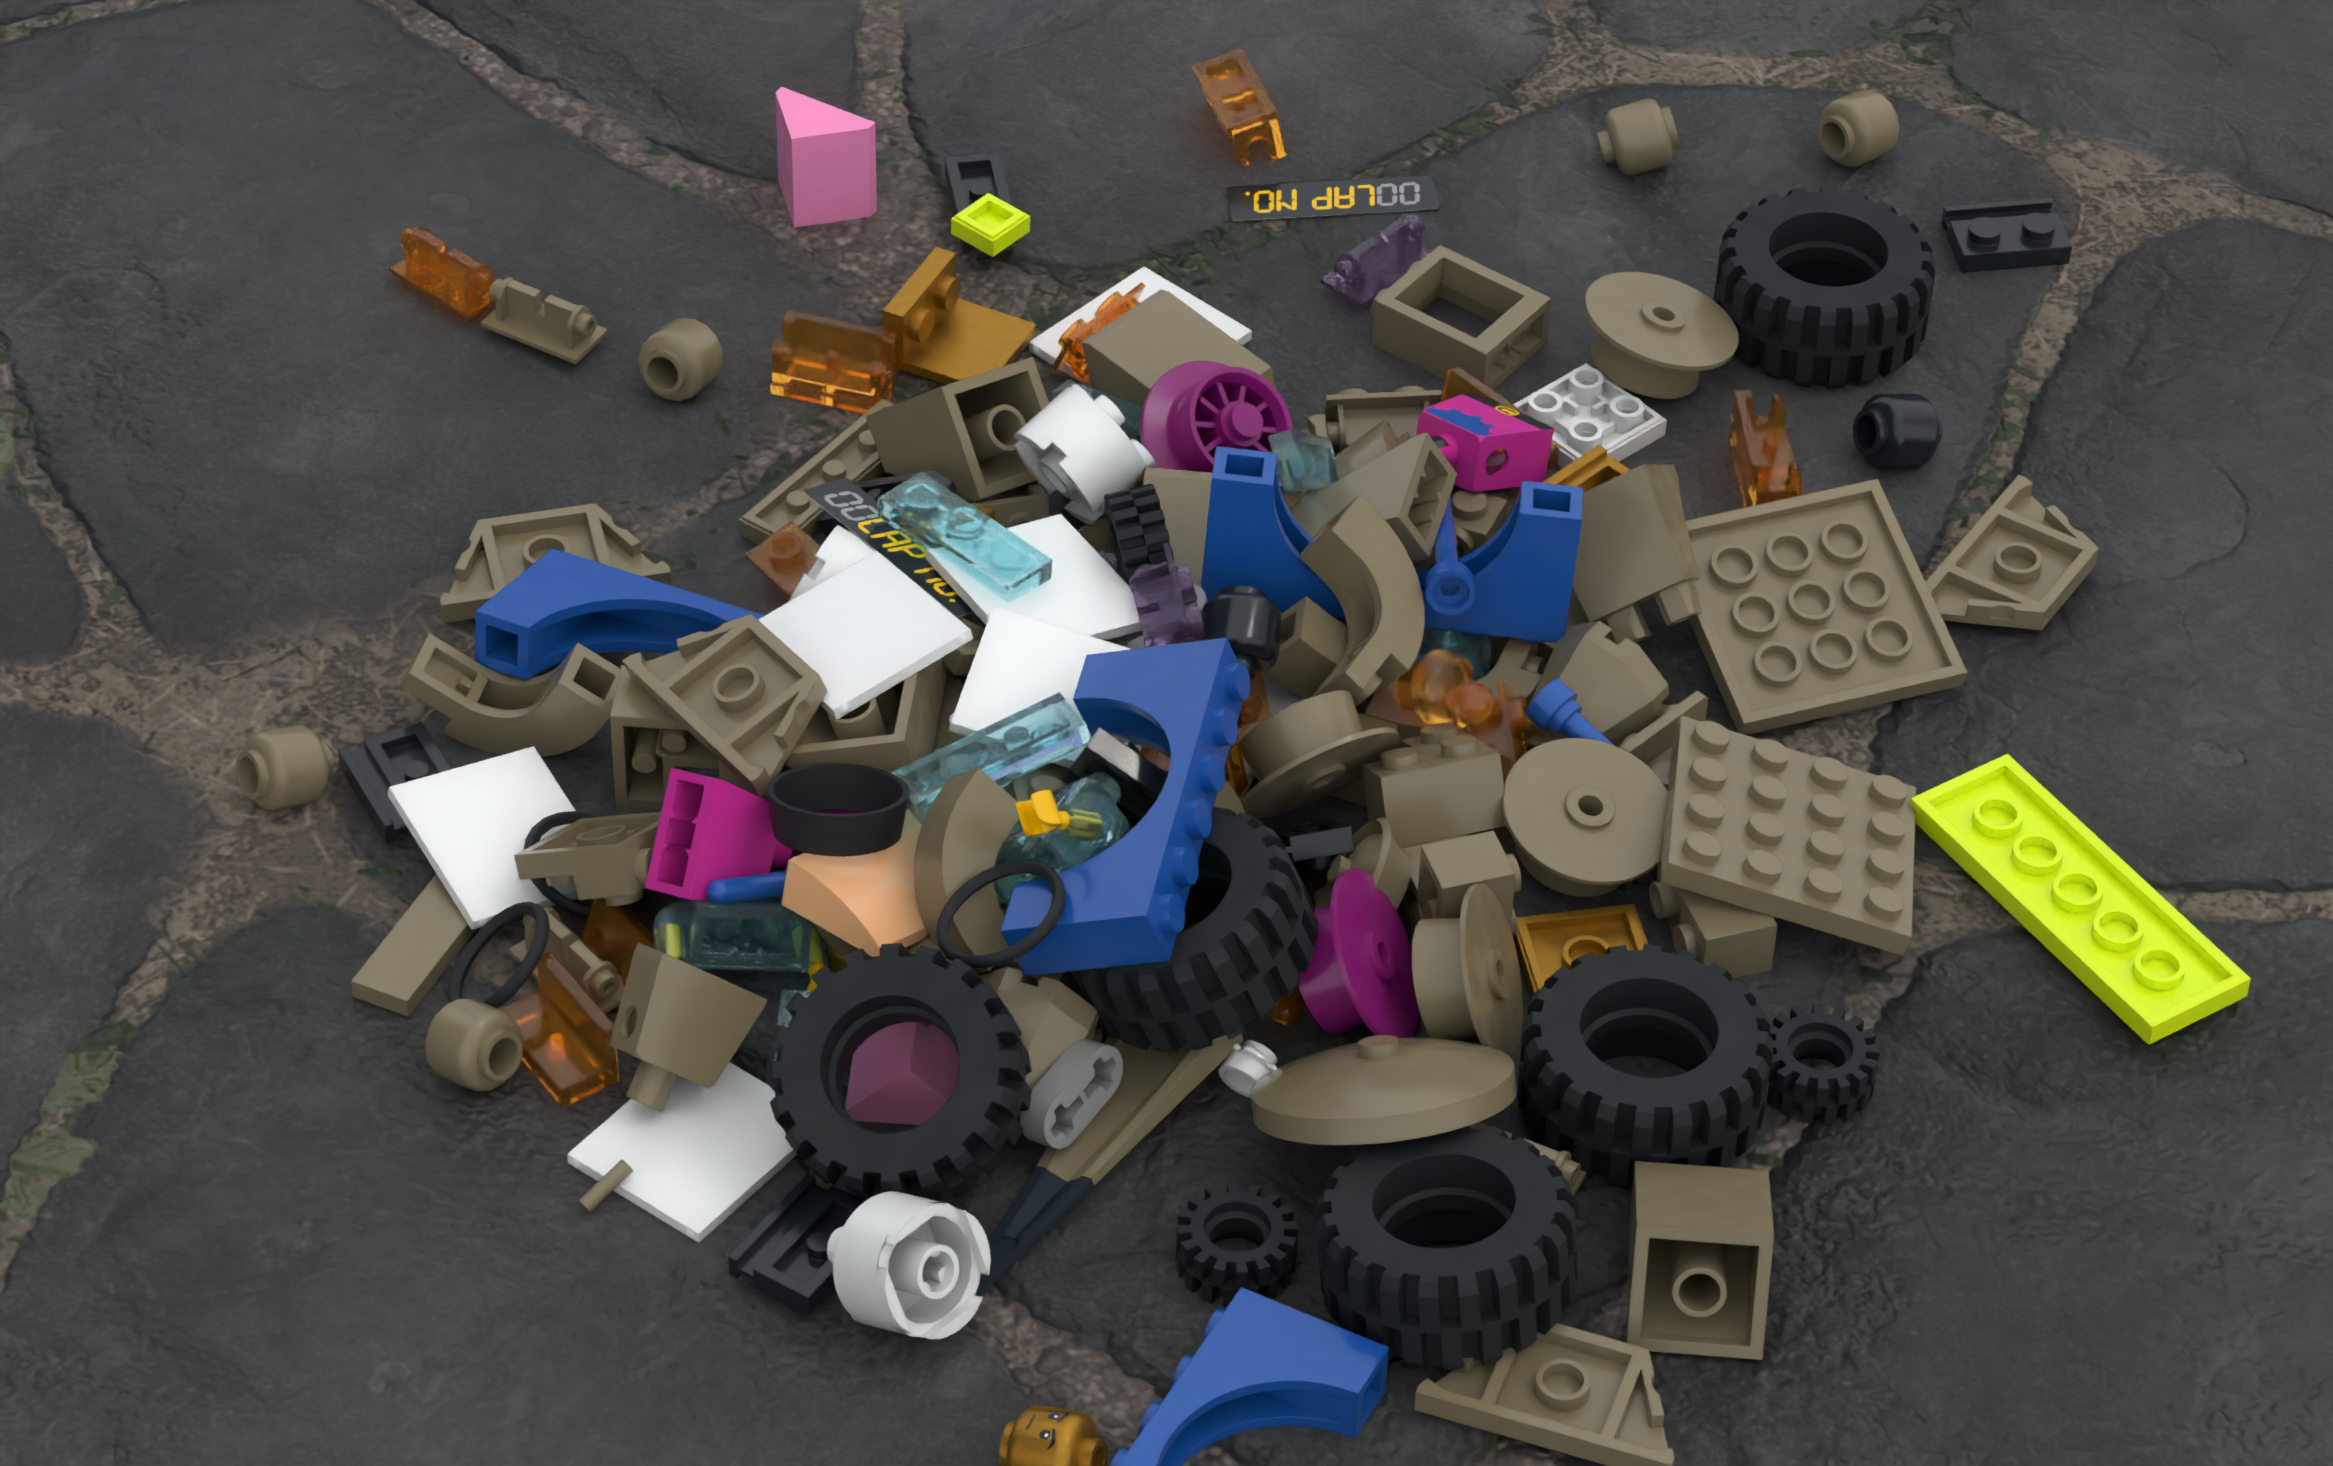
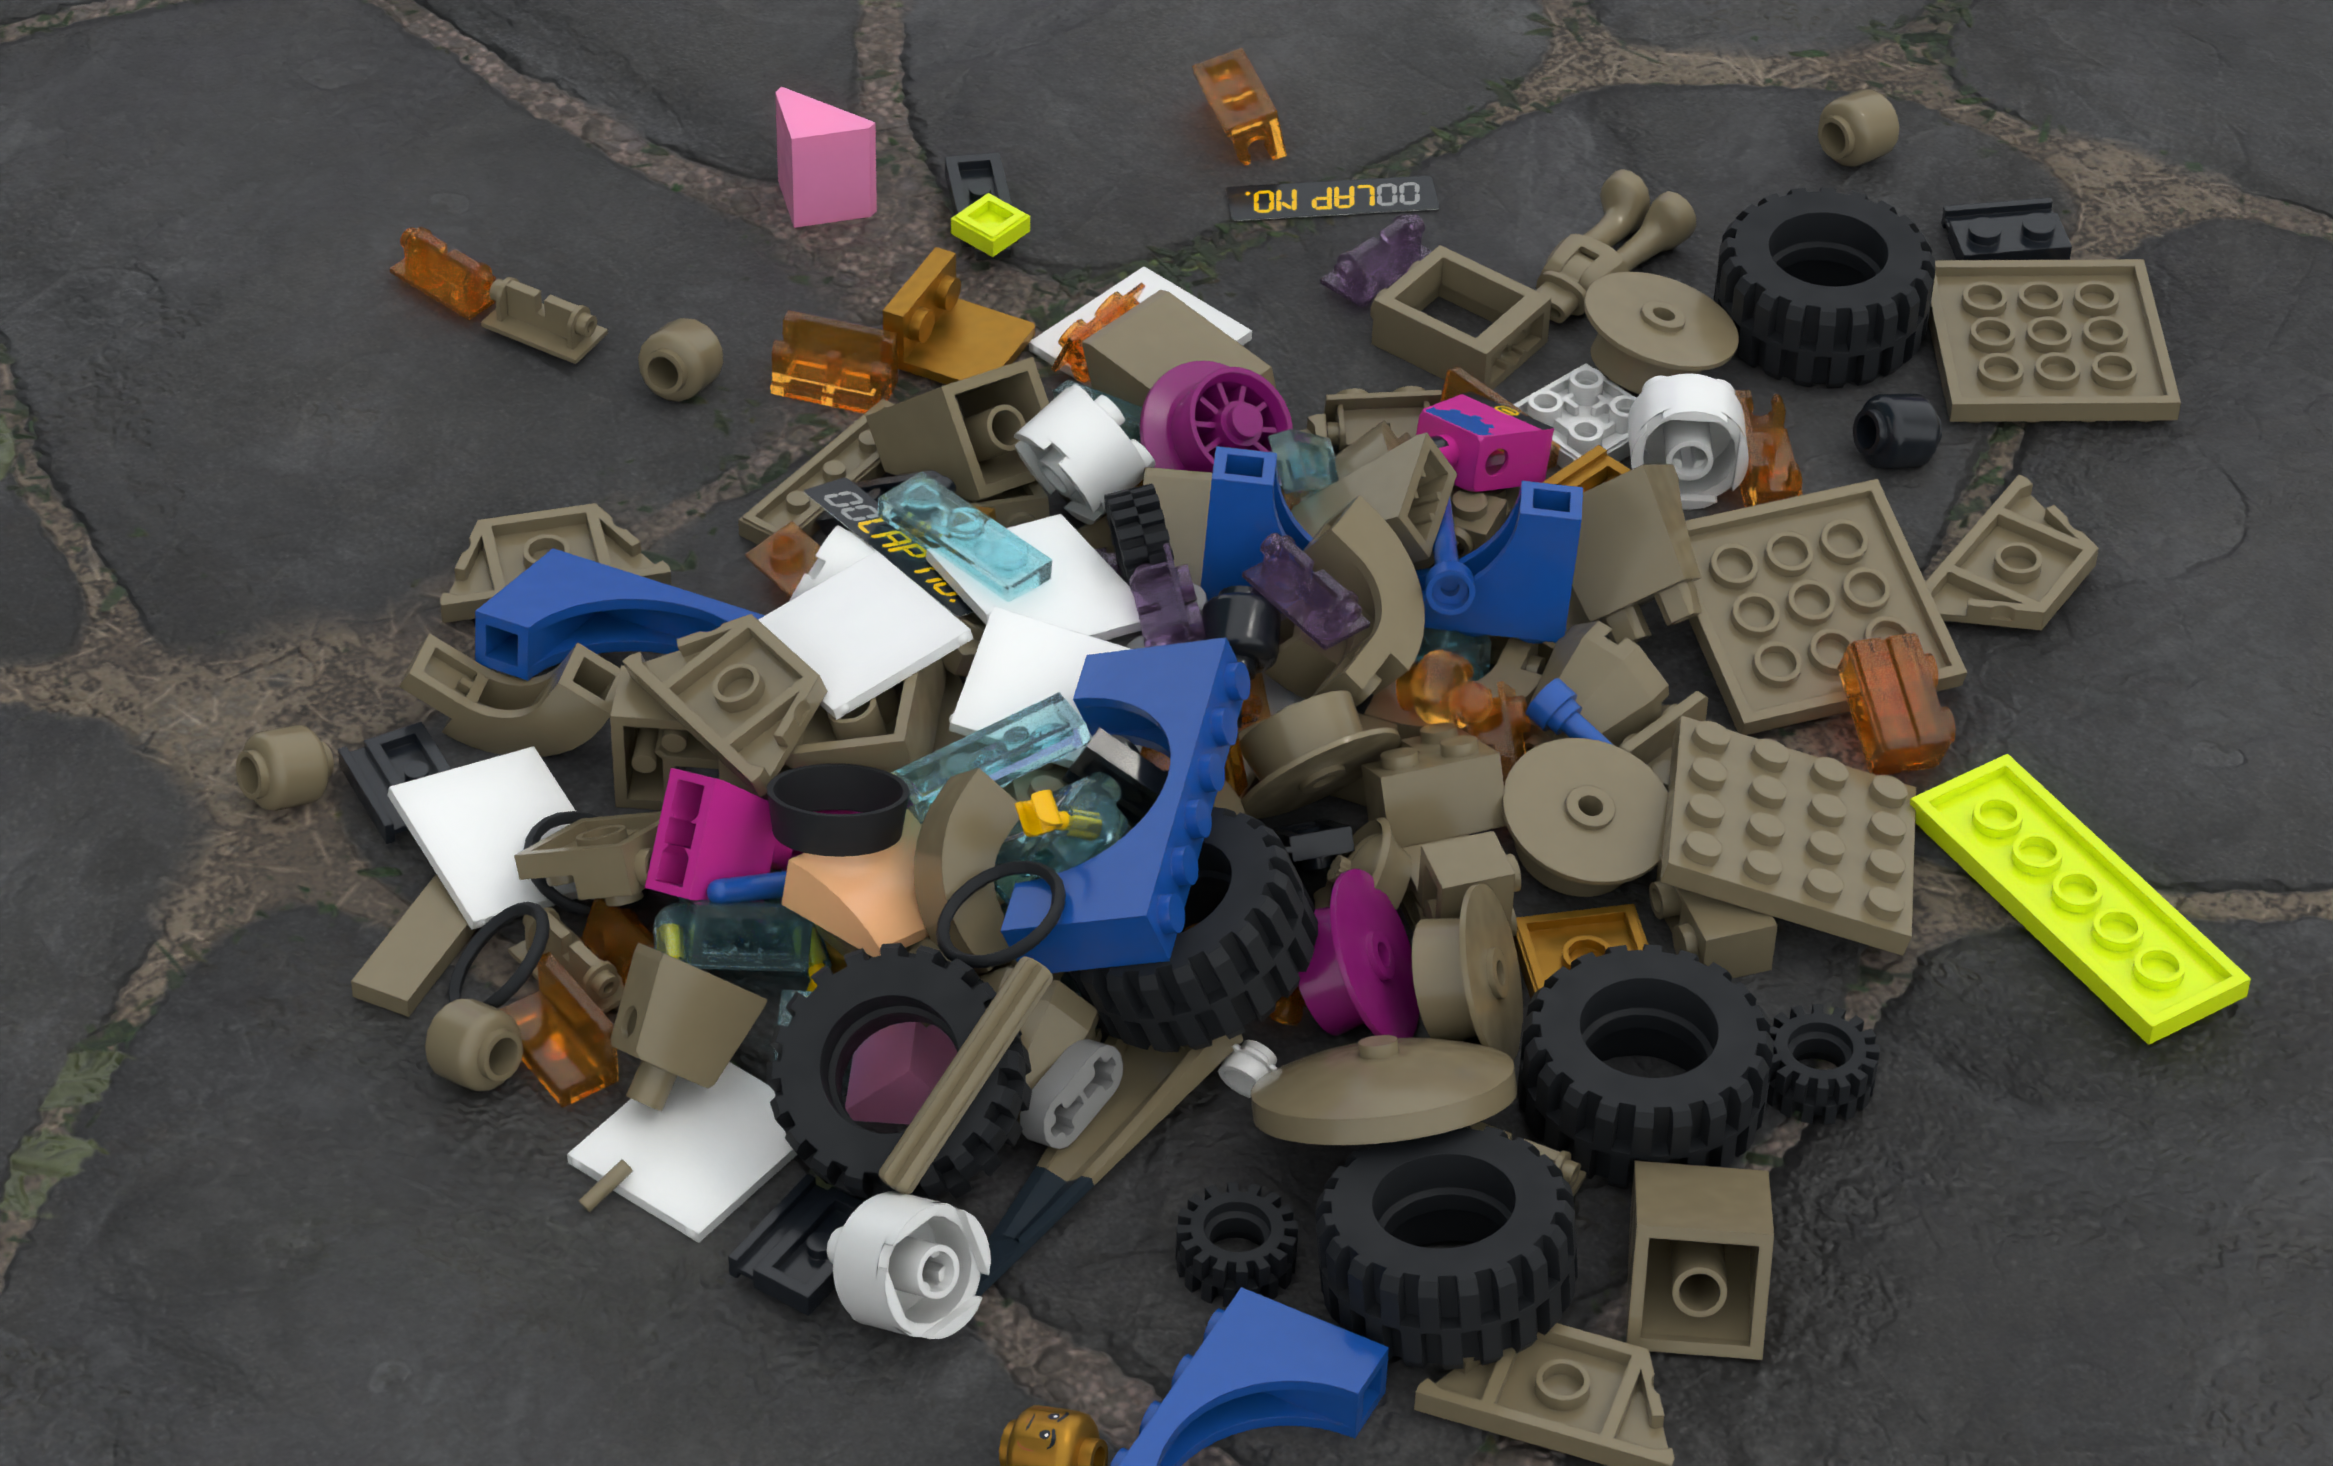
(965, 1075): none -> dark tan axle
(1307, 598): none -> clear purple hinge
(1586, 257): none -> dark tan piece
(1639, 137): dark tan head -> none
(1696, 428): none -> white brick
(1896, 704): none -> clear orange brick
(2050, 341): none -> dark tan plate

